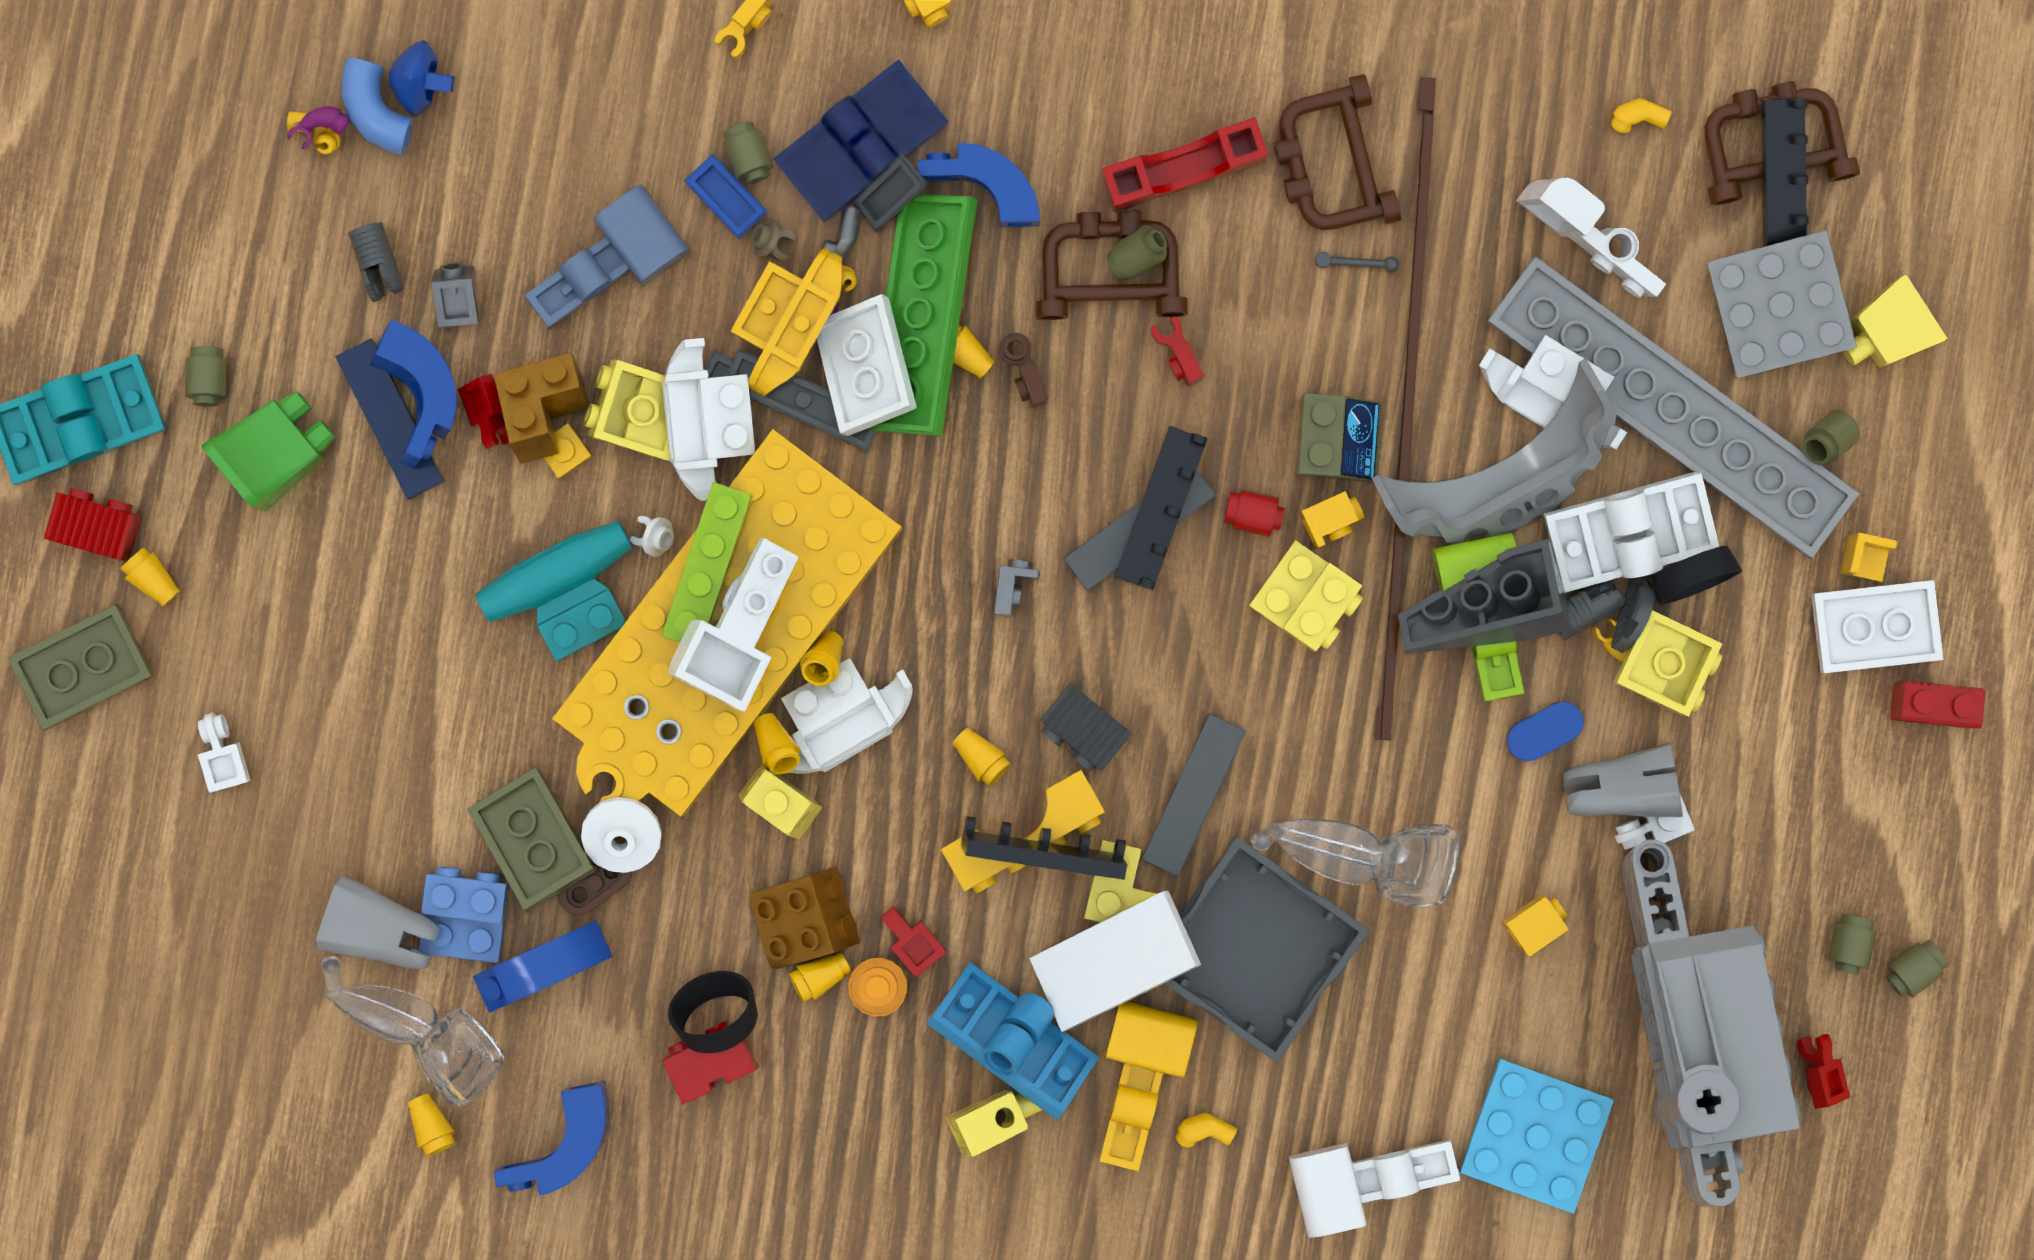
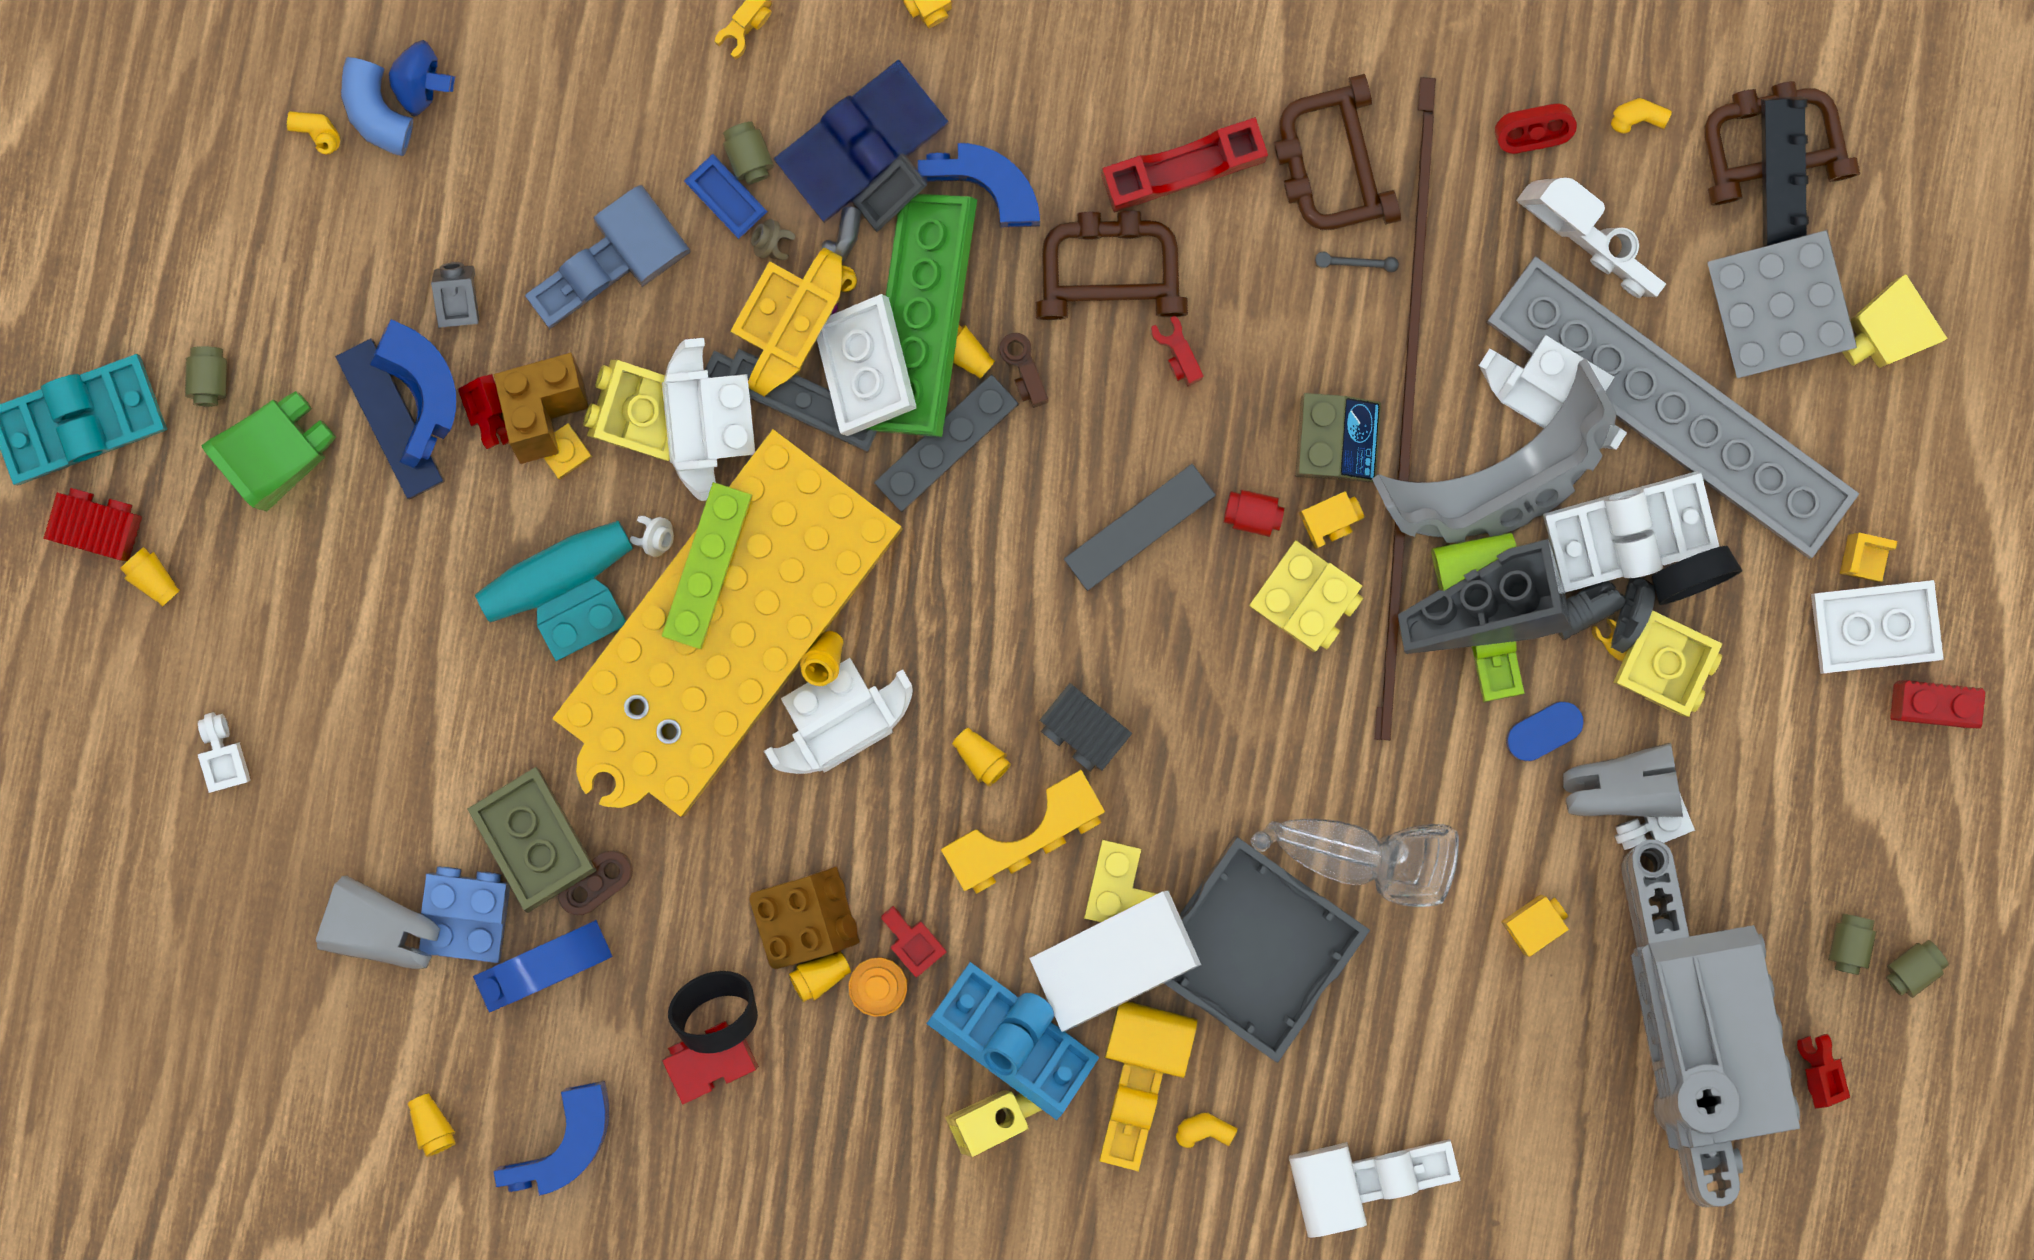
(80, 667): olive plate -> none
(324, 117): magenta arm -> none
(372, 253): dark grey hinge -> none
(450, 1050): clear piece -> none
(626, 819): white piece -> none
(723, 657): white plate -> none
(776, 746): yellow cone -> none
(779, 802): light yellow torso -> none
(936, 455): none -> dark grey plate
(1007, 592): flat silver bracket -> none
(1044, 853): black hinge -> none
(1137, 253): olive brick -> none
(1161, 508): black hinge -> none
(1193, 794): dark grey tile -> none
(1534, 129): none -> red plate
(1536, 1135): medium azure plate -> none
(1830, 438): olive brick -> none

